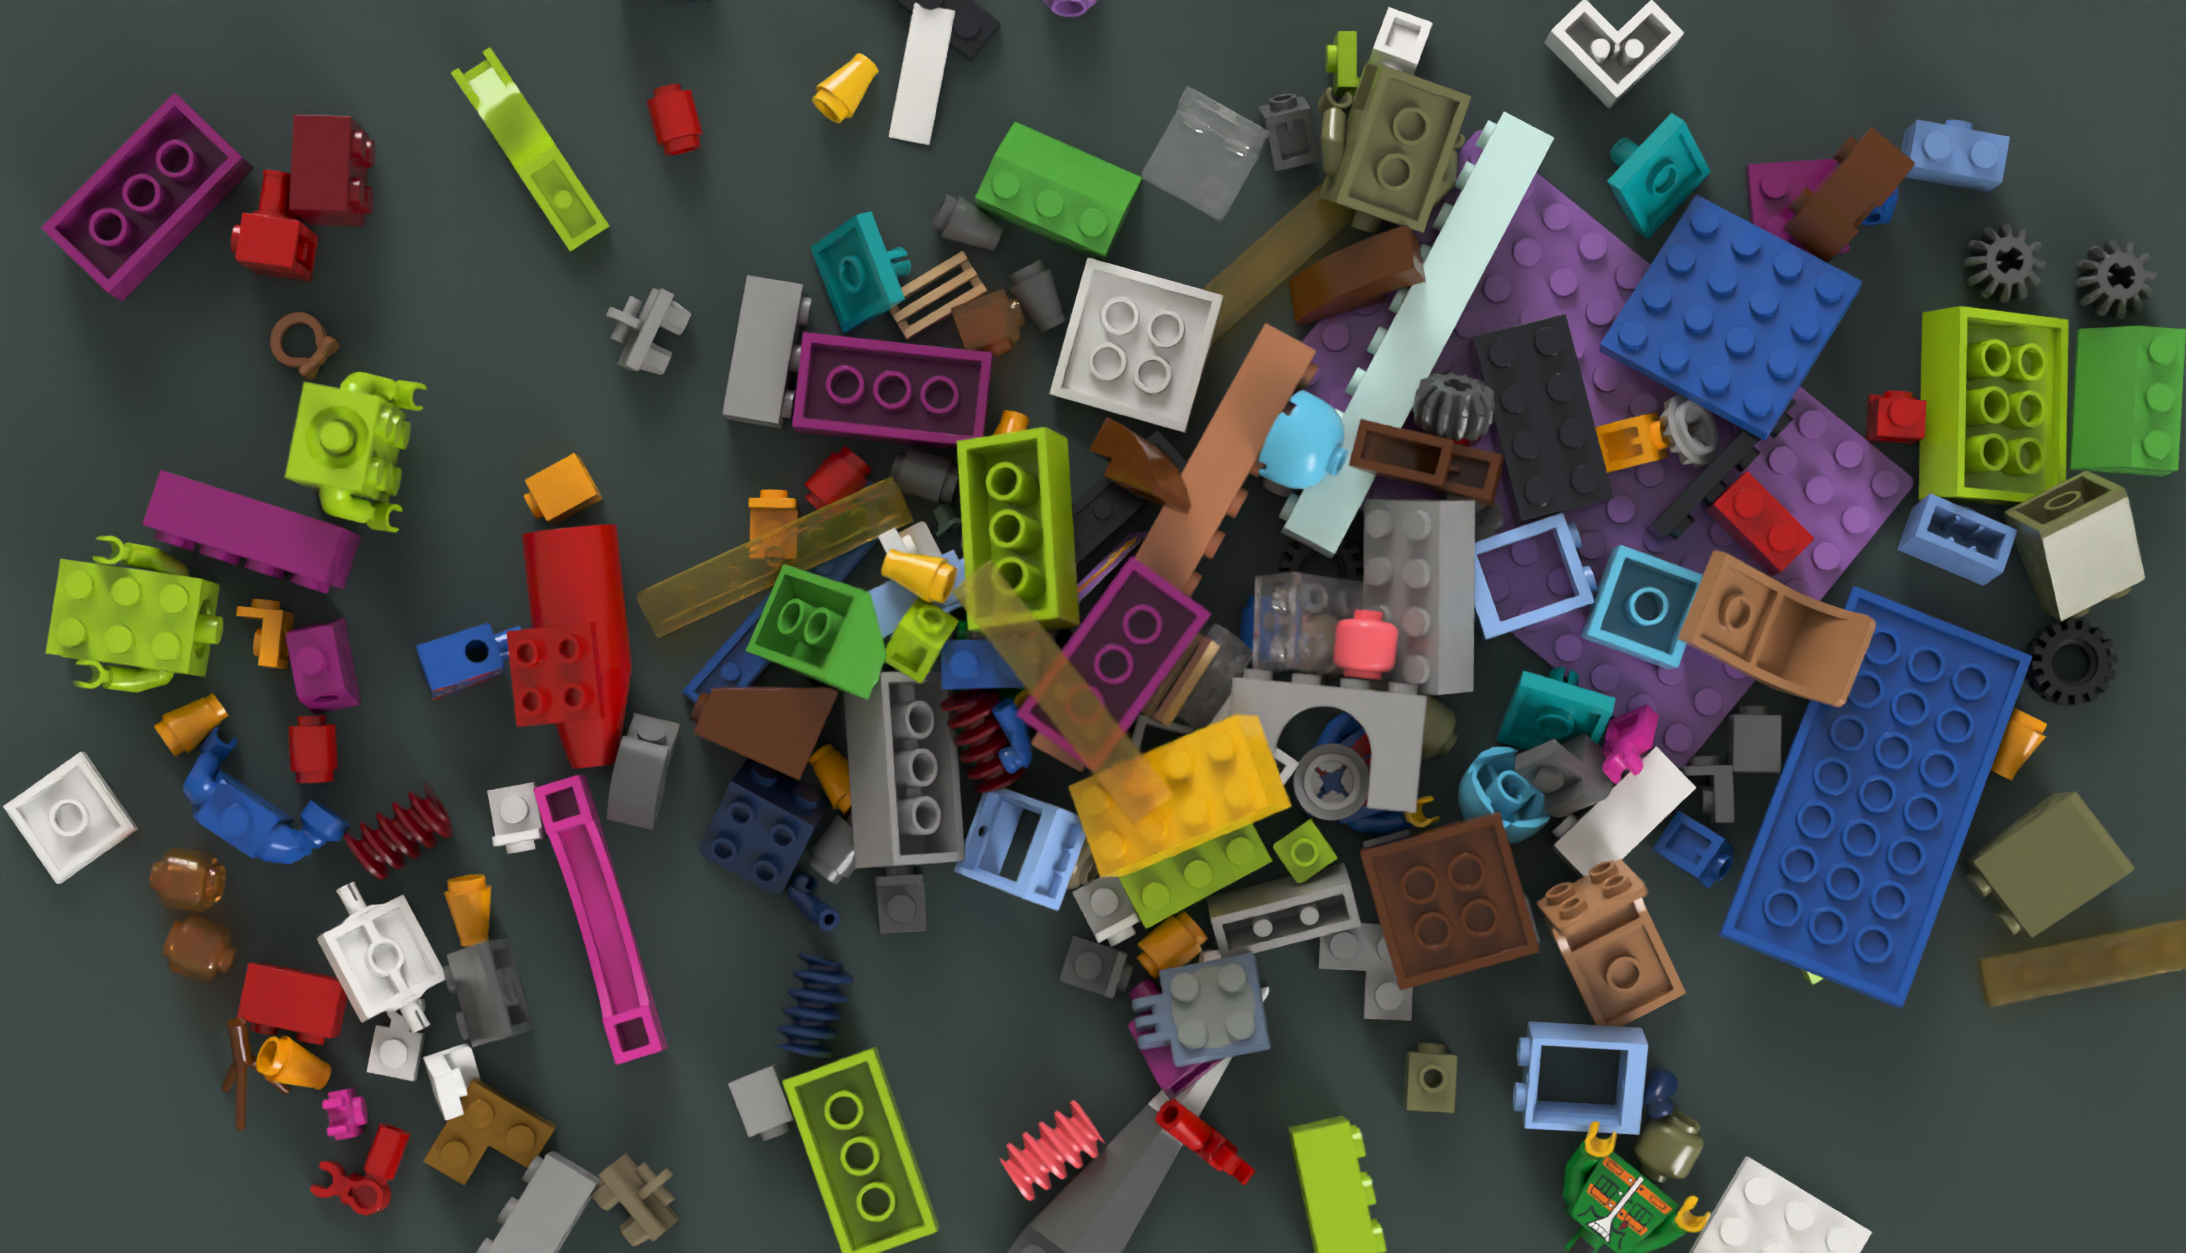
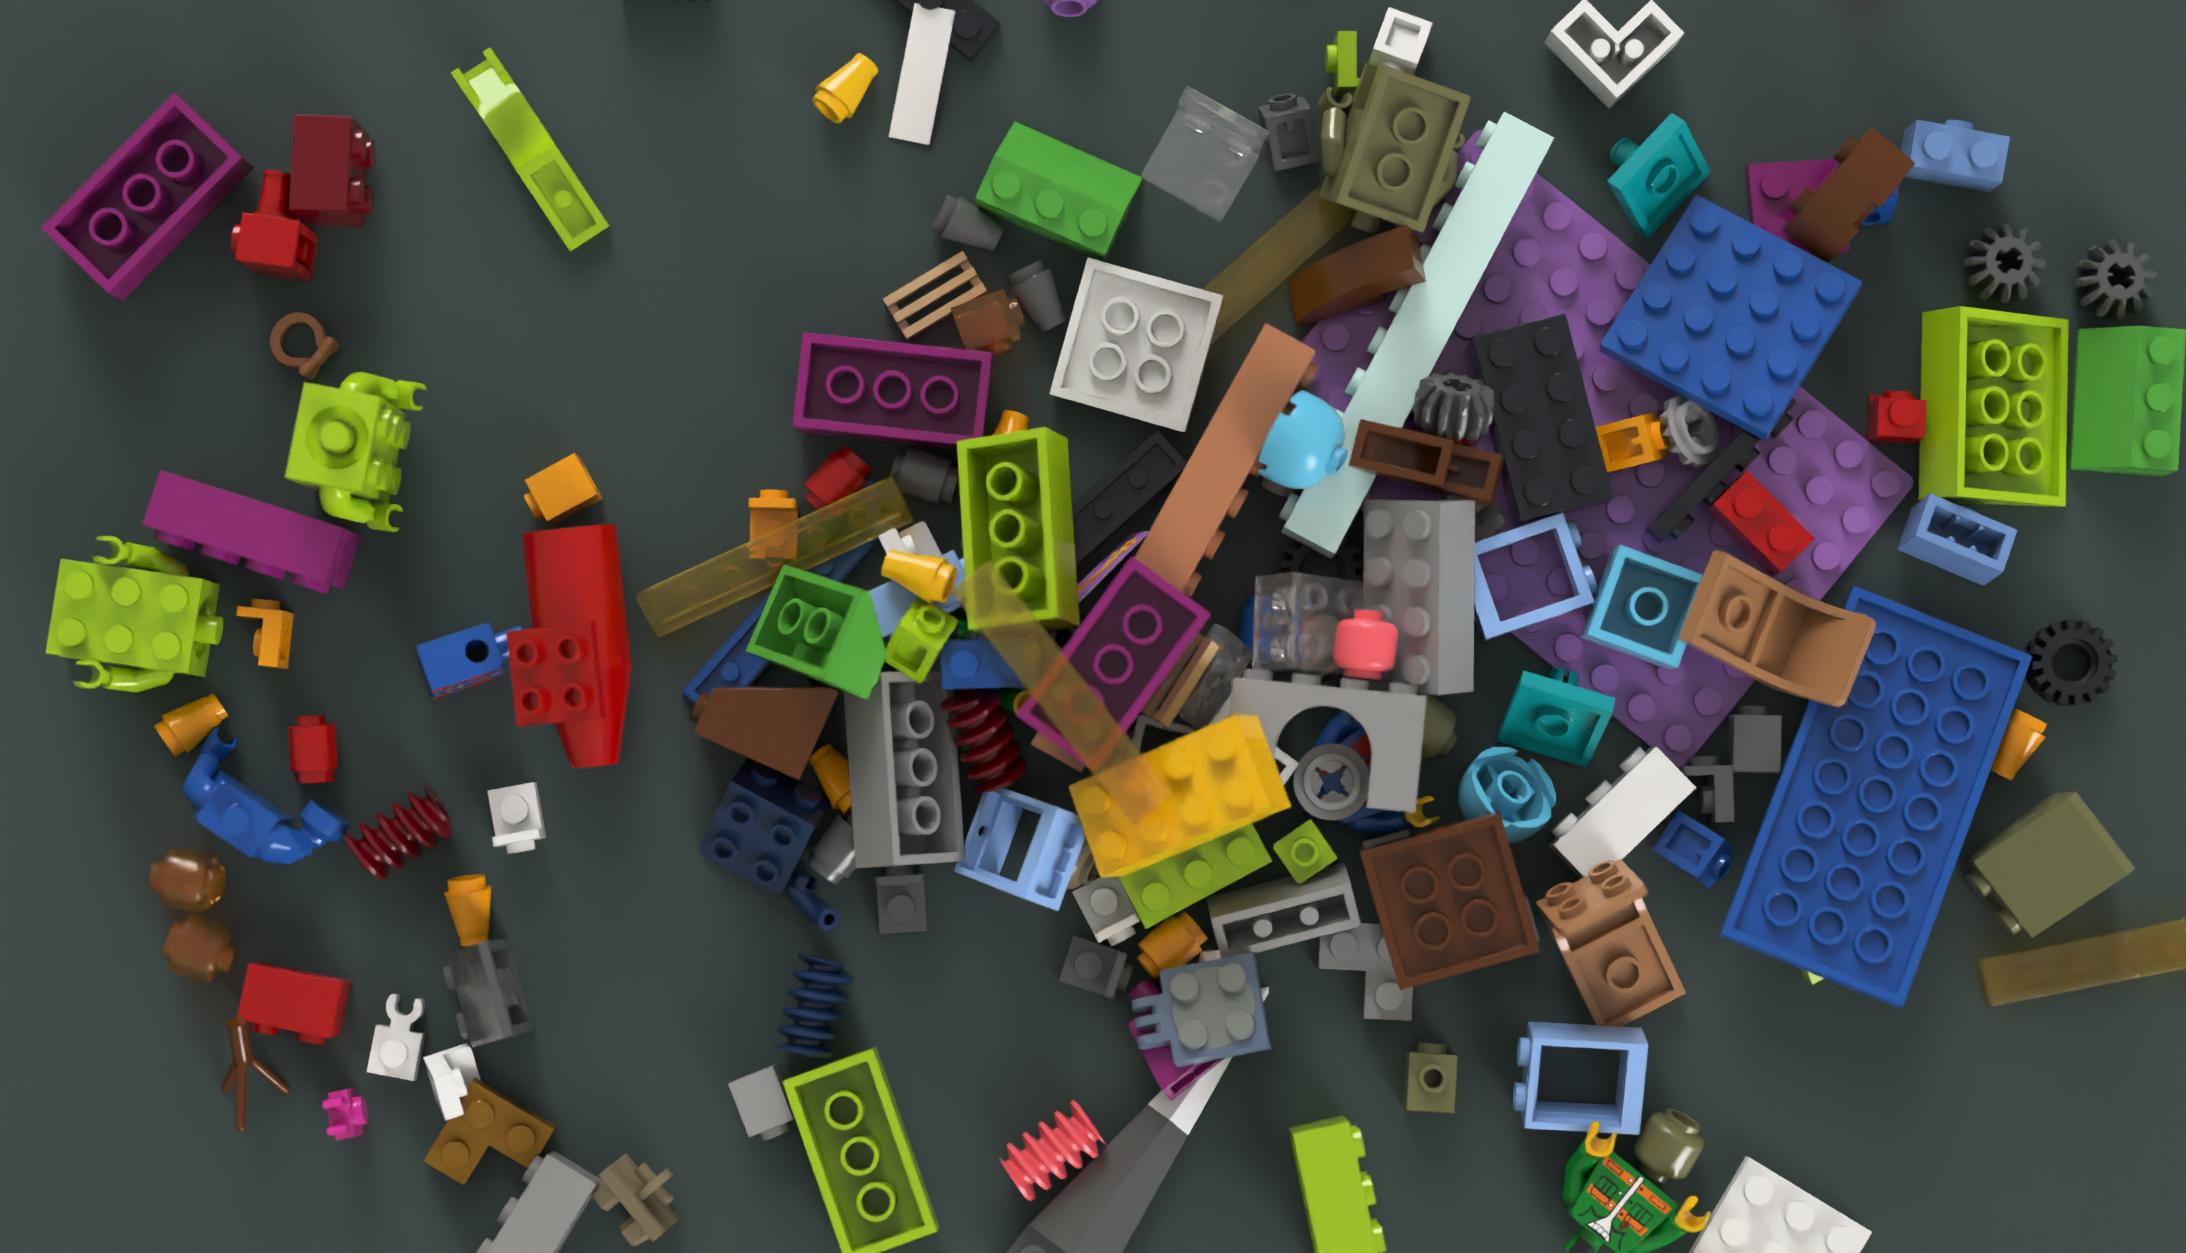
(70, 817): white tile -> none
(290, 1063): light orange cone -> none
(323, 666): magenta torso -> none
(369, 1192): red bar -> none
(382, 958): white plate -> none
(603, 919): dark pink arch -> none
(641, 771): dark grey brick -> none
(656, 313): light grey hips -> none
(675, 119): red brick -> none
(766, 352): light grey brick -> none
(860, 272): teal tile -> none
(946, 519): sand green piece -> none
(1017, 733): blue arm -> none
(1140, 467): reddish brown slope -> none
(1203, 1140): red bar -> none
(1566, 774): dark grey brick -> none
(1626, 740): dark pink plate -> none
(1657, 1092): dark blue arm -> none
(2077, 544): slope -> none

